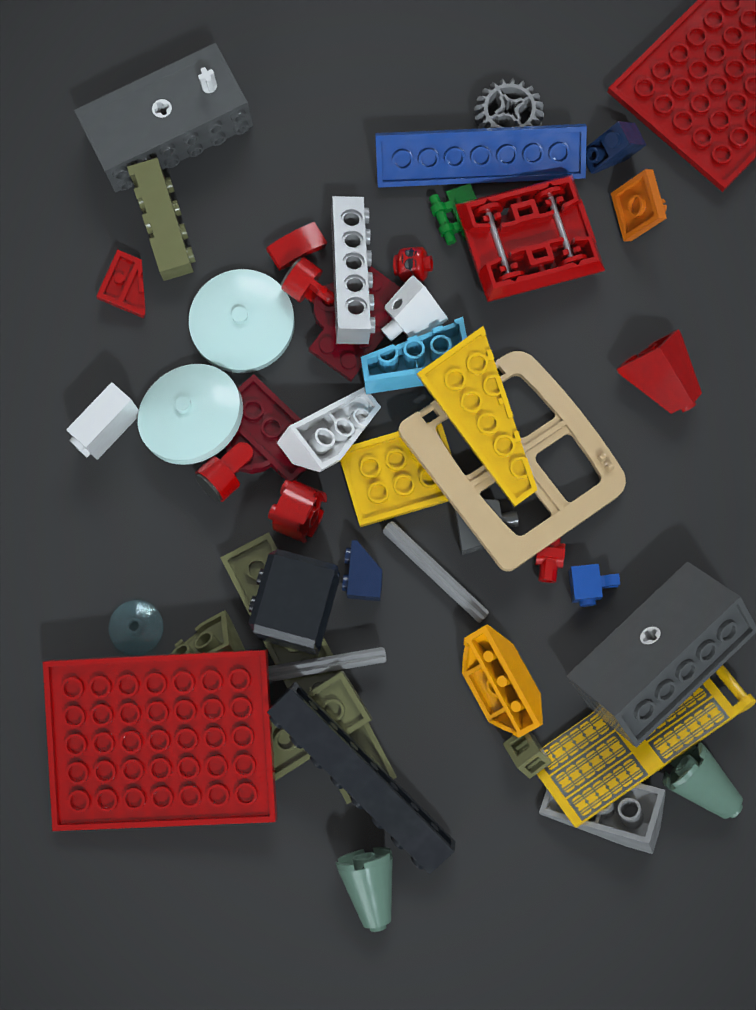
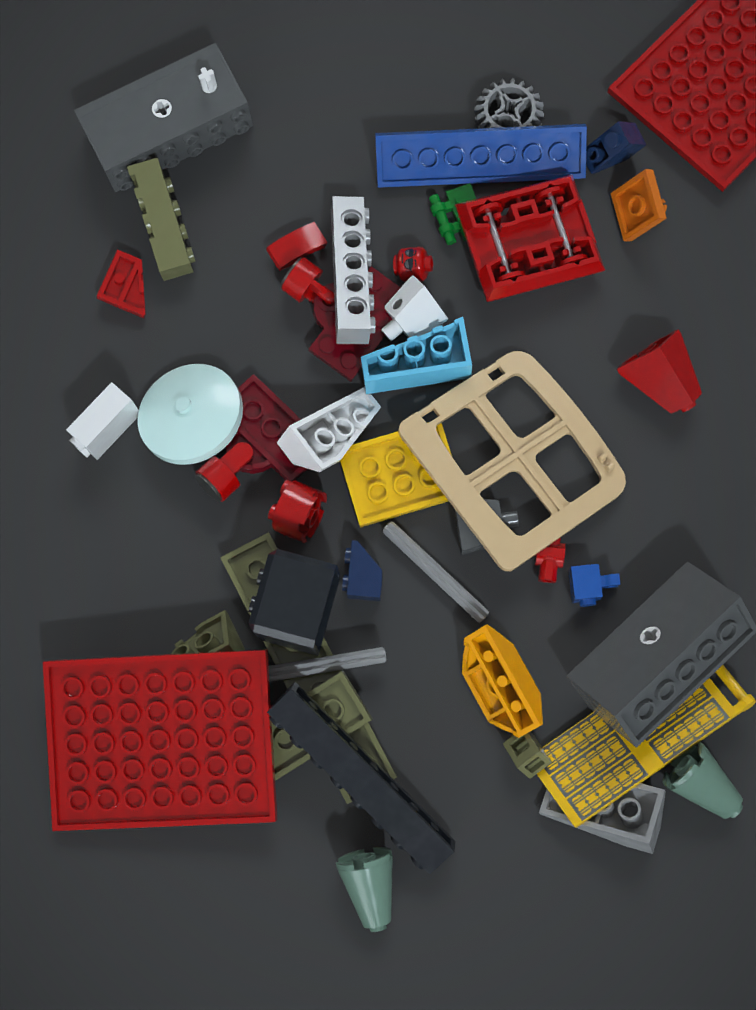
(145, 637): clear light blue dish -> none
(241, 321): light aqua dish -> none
(476, 403): yellow wing -> none

